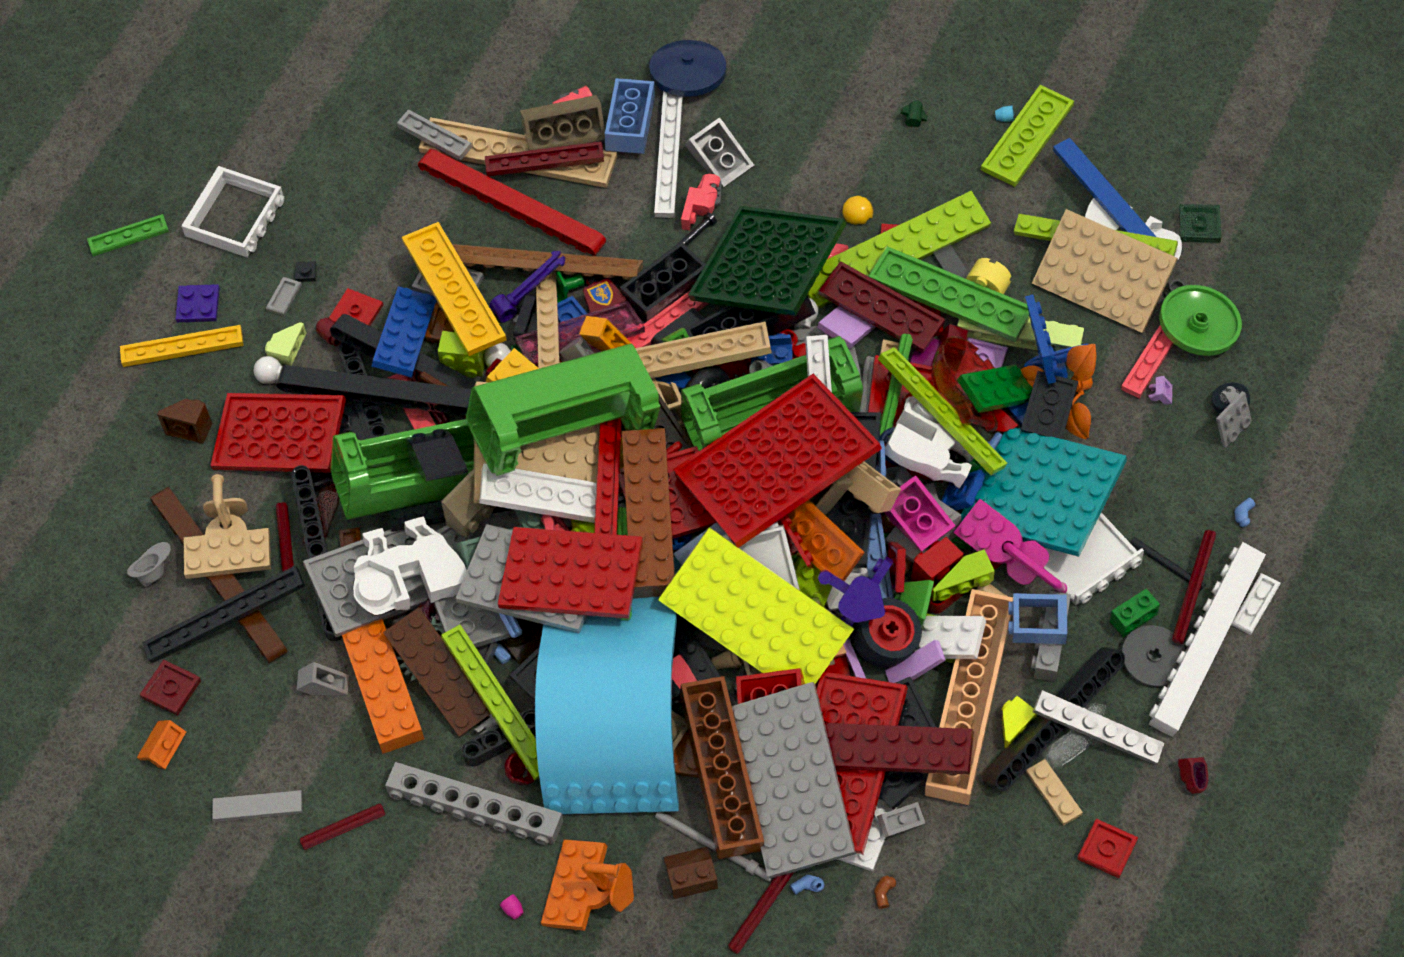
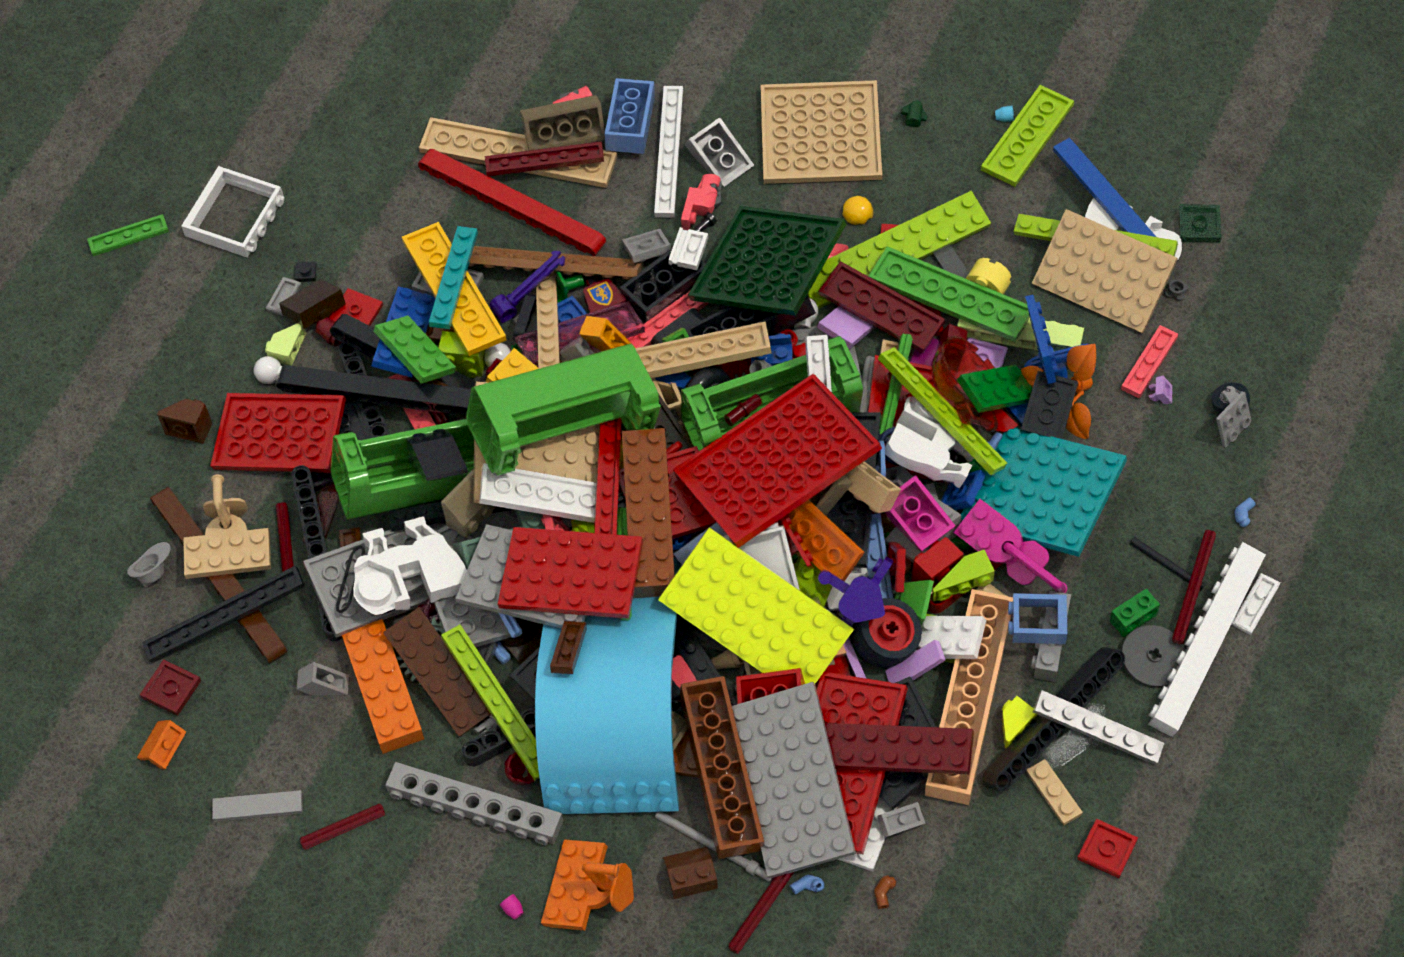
(181, 345): yellow plate -> none
(197, 303): dark purple plate -> none
(312, 303): none -> dark brown container
(344, 581): none -> black piece
(414, 349): none -> bright green plate
(434, 135): light grey plate -> none
(453, 277): none -> teal plate
(568, 647): none -> reddish brown plate
(646, 245): none -> light grey plate
(687, 68): dark blue dish -> none
(688, 248): none -> white plate
(743, 409): none -> dark red axle
(820, 132): none -> tan plate
(1101, 560): white panel -> none
(1194, 774): dark red rock -> none
(1200, 320): bright green dish -> none

